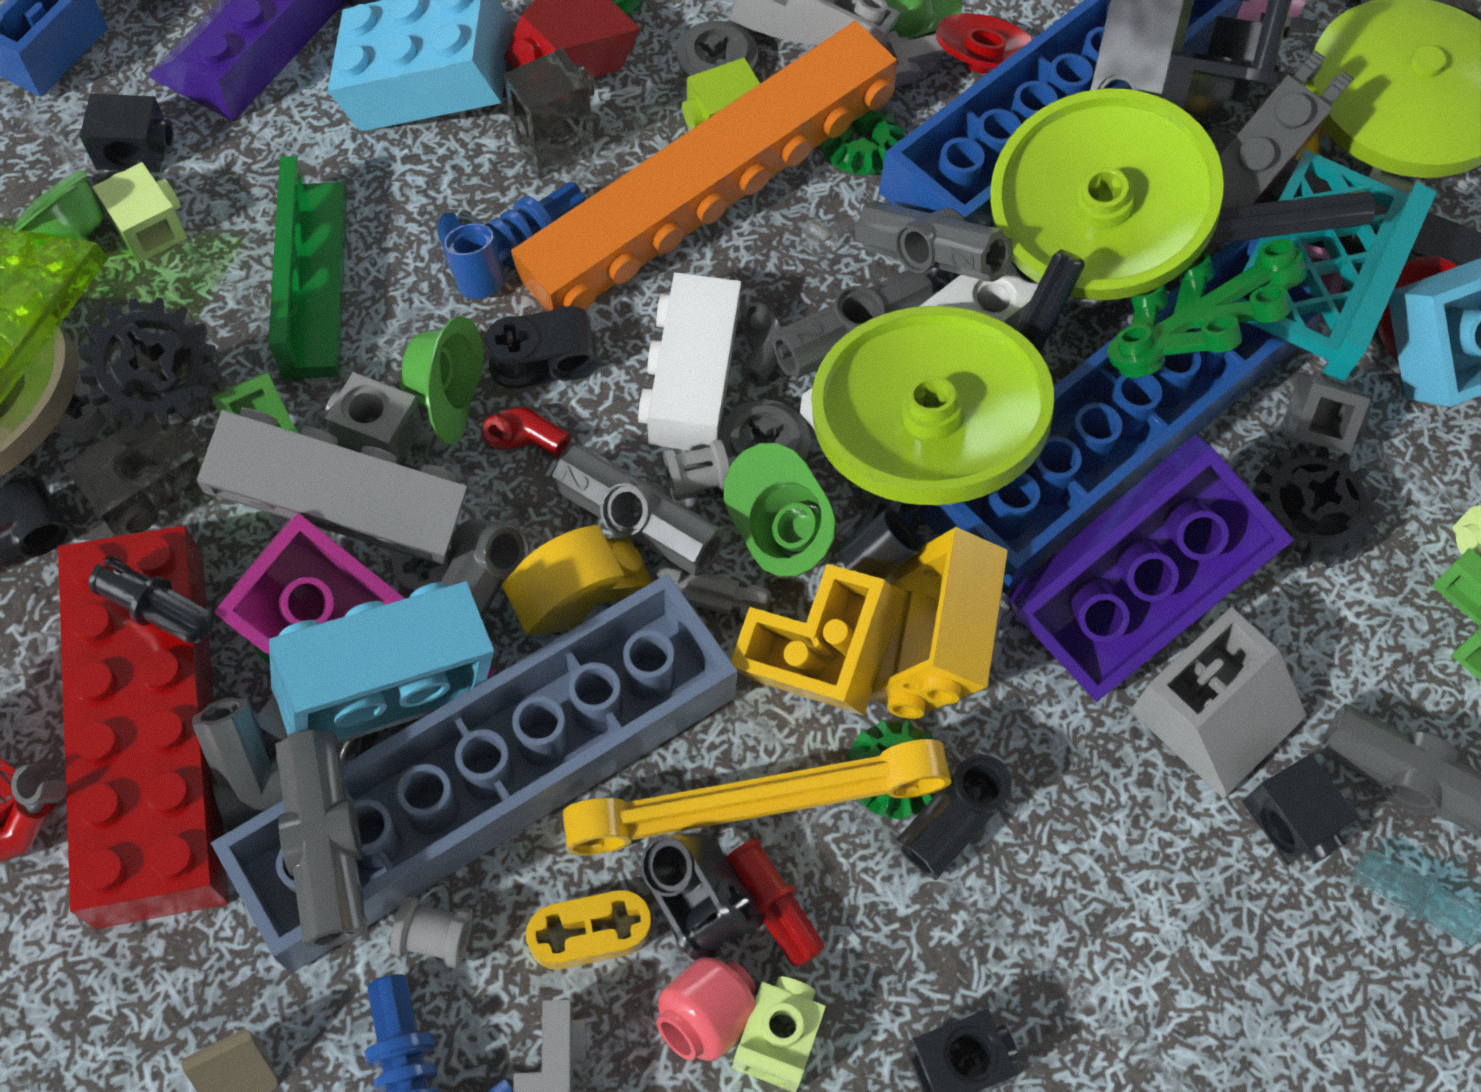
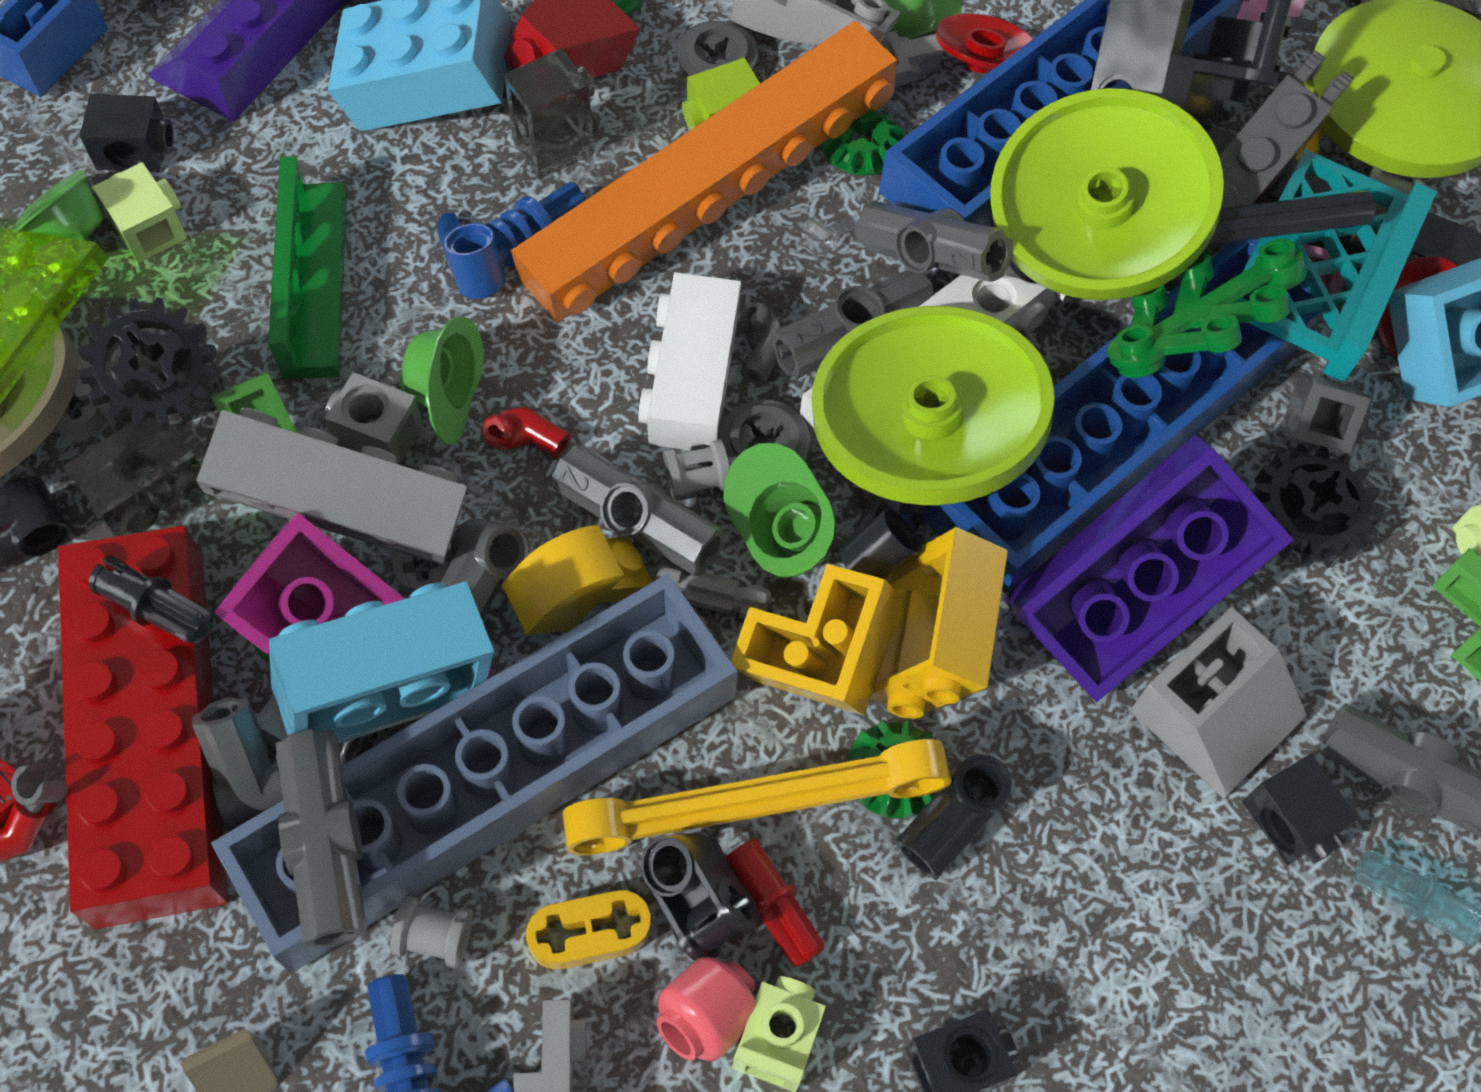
(545, 346): black piece -> none
(1050, 297): black axle -> none

